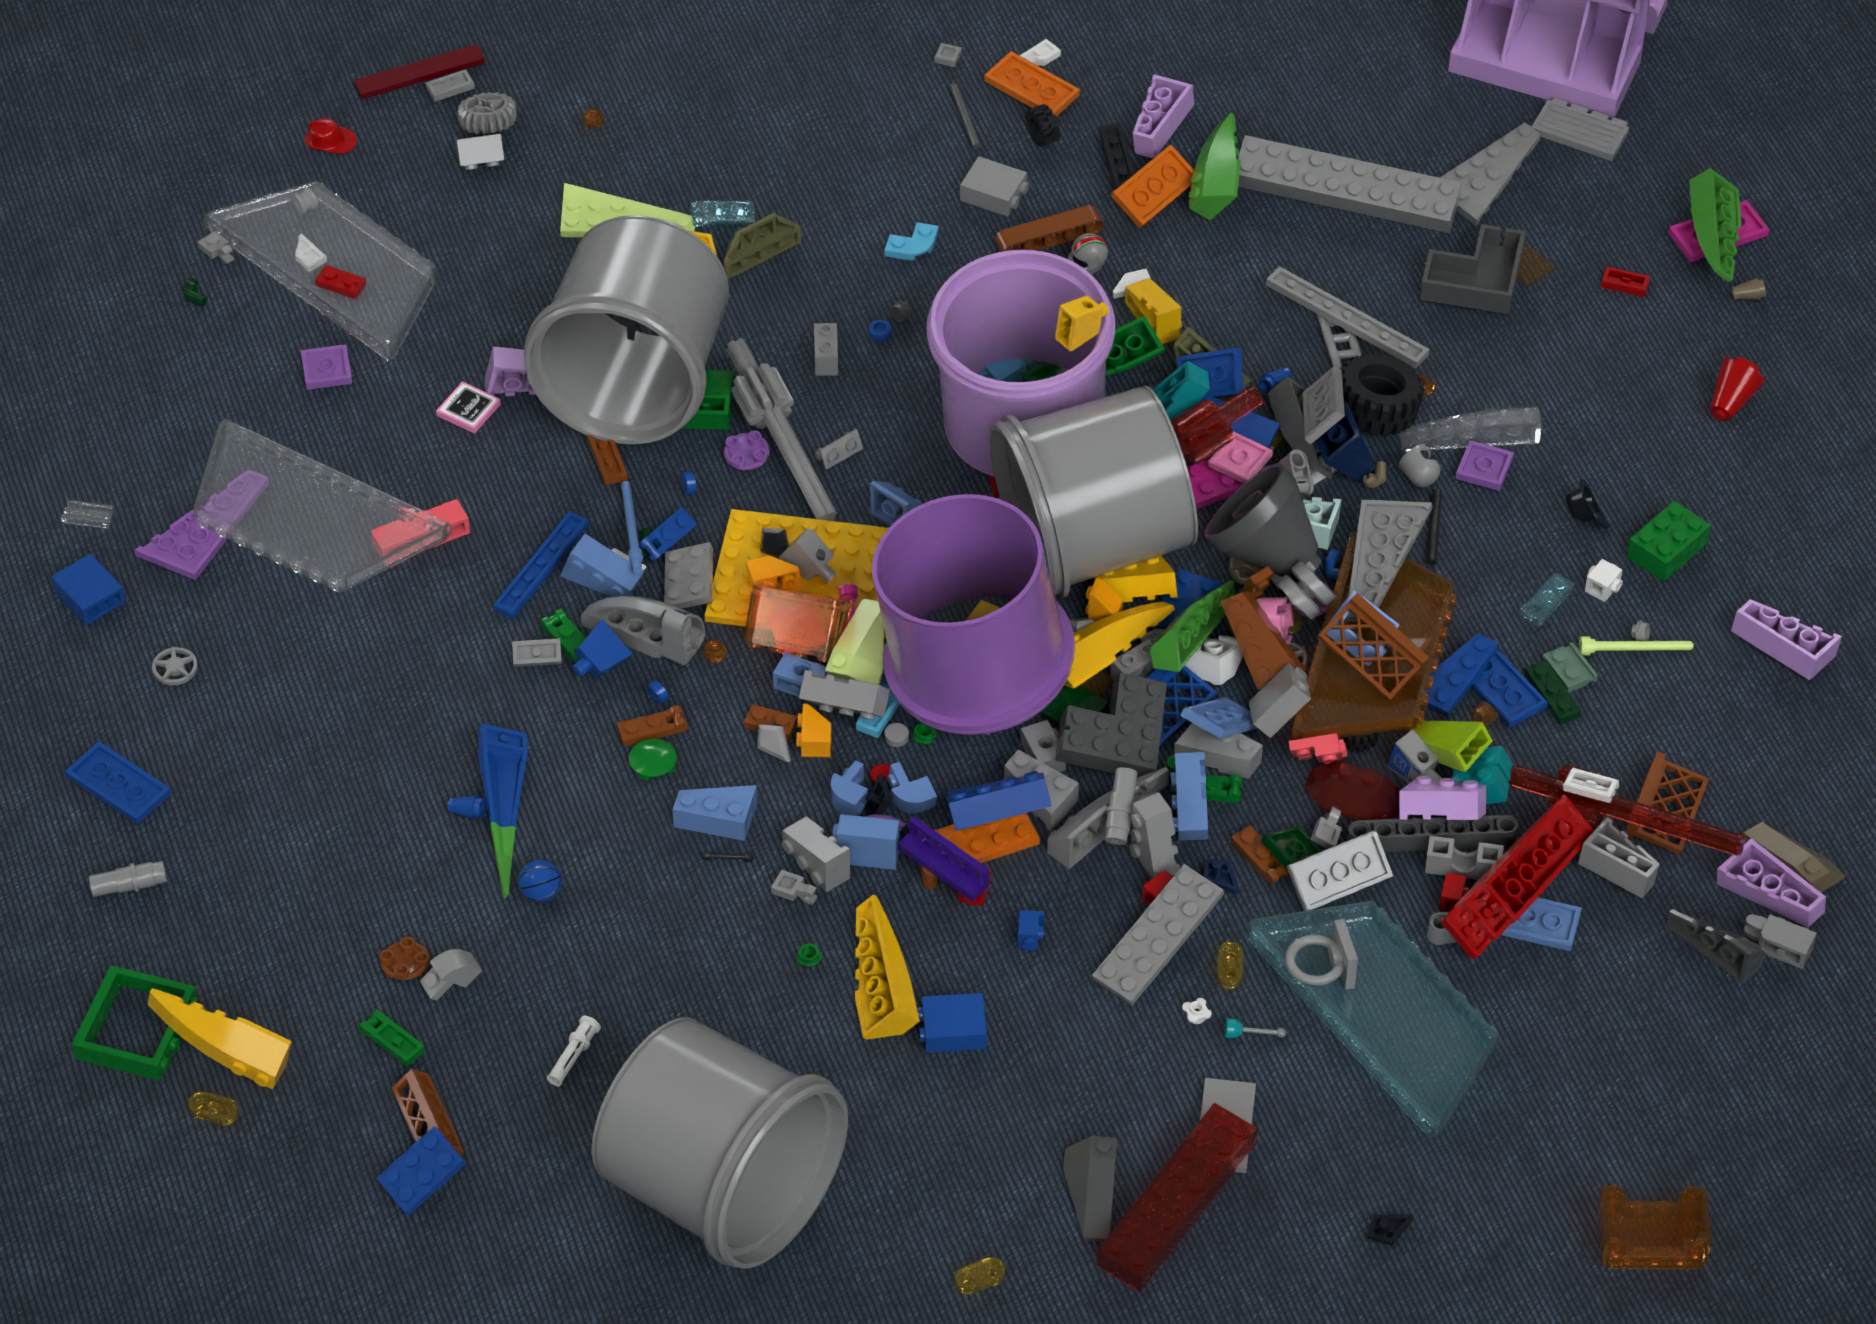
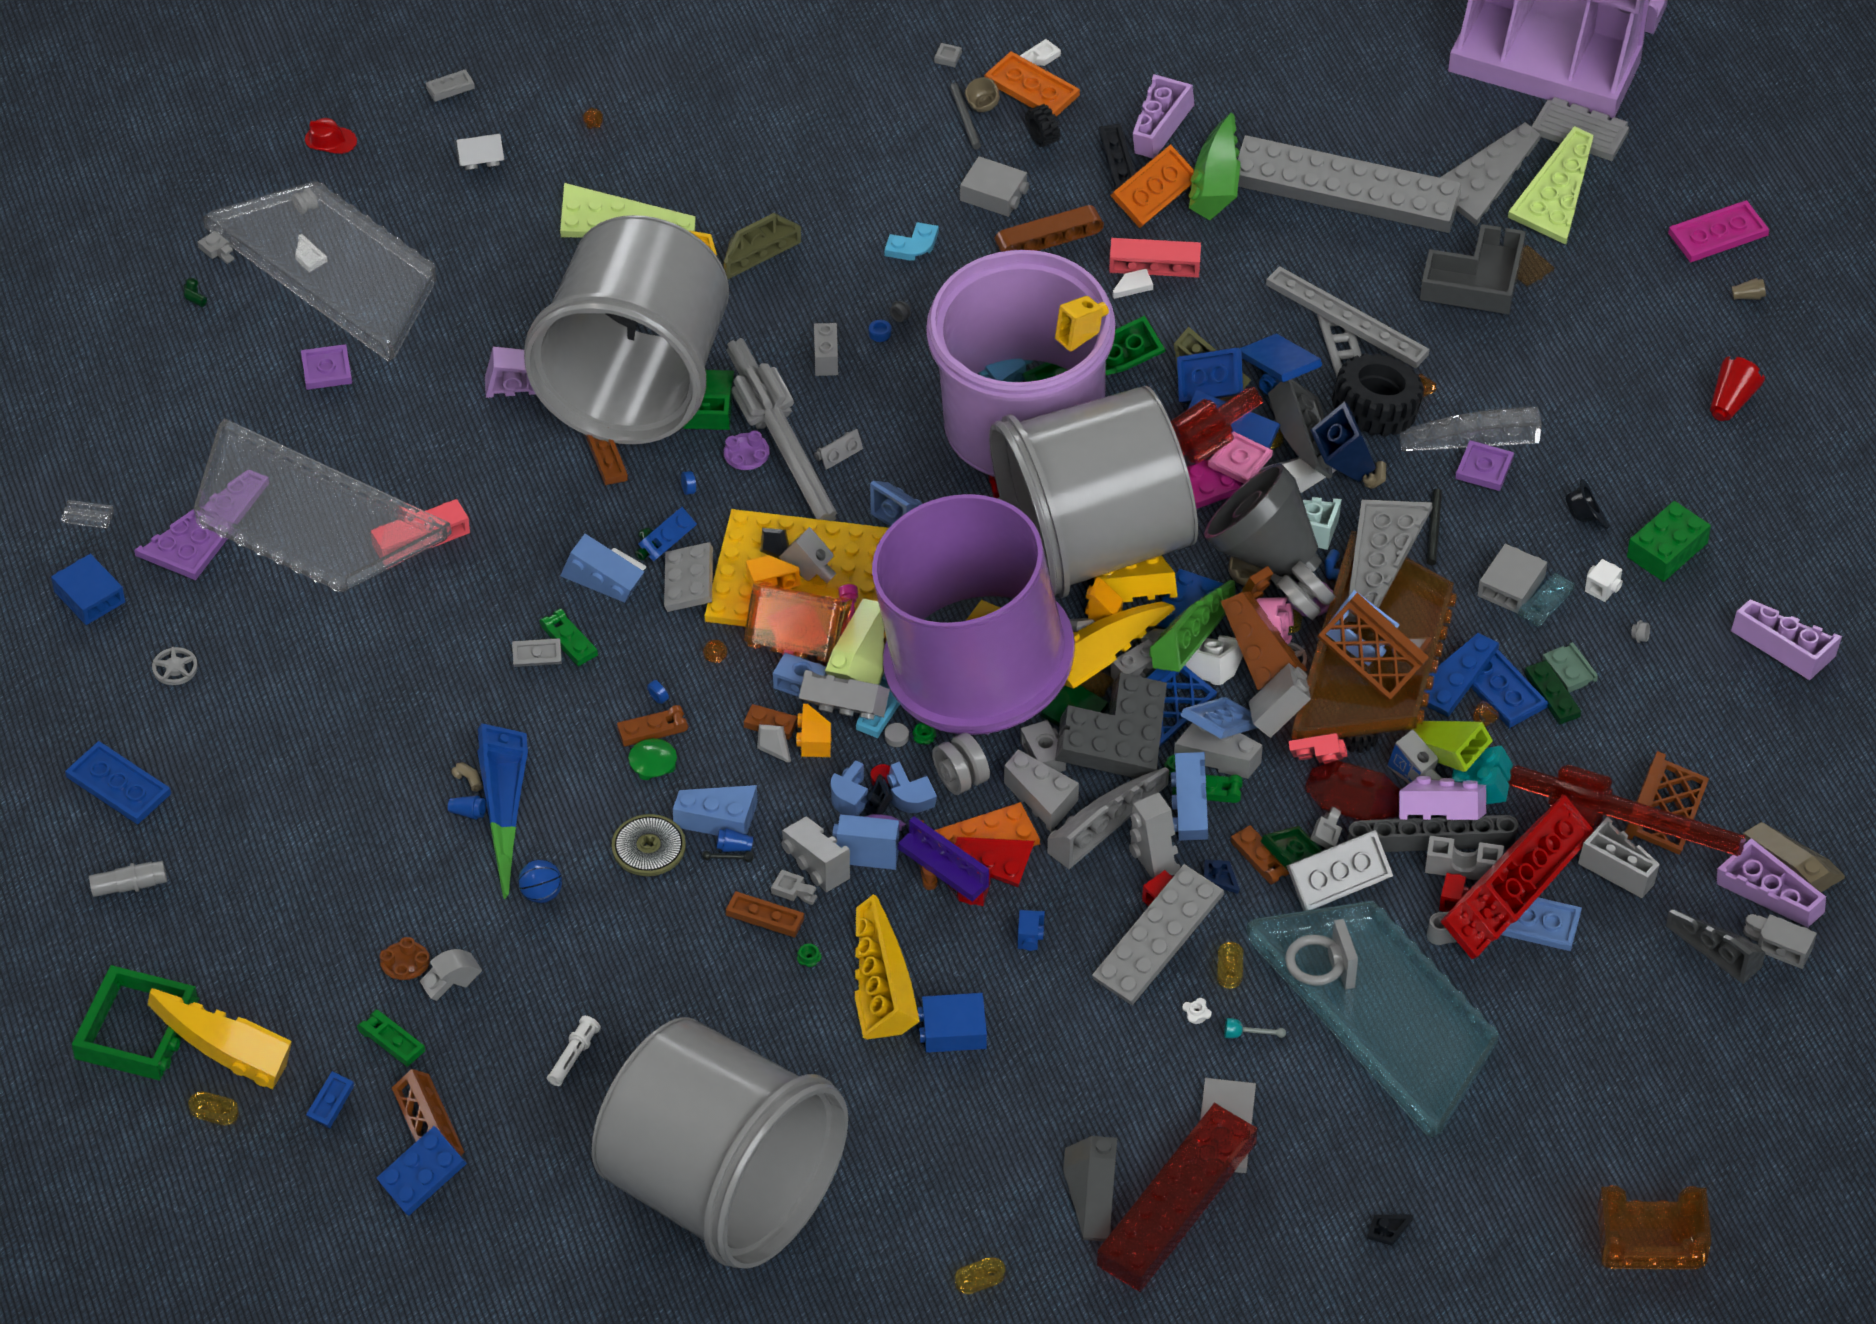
(330, 1100): none -> blue plate
(340, 282): red plate -> none
(419, 71): dark red tile -> none
(462, 769): none -> dark tan arm
(468, 407): tile -> none
(487, 113): light grey gear -> none
(540, 565): blue tile -> none
(600, 652): blue torso -> none
(635, 553): medium blue bar -> none
(643, 860): none -> piece
(649, 626): light grey panel -> none
(722, 212): clear light blue plate -> none
(733, 841): none -> blue cone
(765, 914): none -> dark orange plate
(961, 763): none -> light grey wheel
(982, 94): none -> dark tan hair
(998, 800): blue wedge -> none
(1003, 856): none -> red wing
(1090, 249): light grey helmet -> none
(1120, 806): light grey piece -> none
(1156, 256): none -> coral brick
(1161, 311): yellow wedge -> none
(1182, 389): teal wedge -> none
(1280, 357): none -> blue tile
(1297, 464): light grey piece -> none
(1323, 404): light grey tile -> none
(1419, 468): light grey helmet -> none
(1512, 578): none -> light grey brick
(1554, 192): none -> yellowish green wing
(1587, 645): yellowish green piece -> none
(1589, 786): white tile -> none
(1626, 282): red tile -> none
(1716, 220): bright green wedge -> none

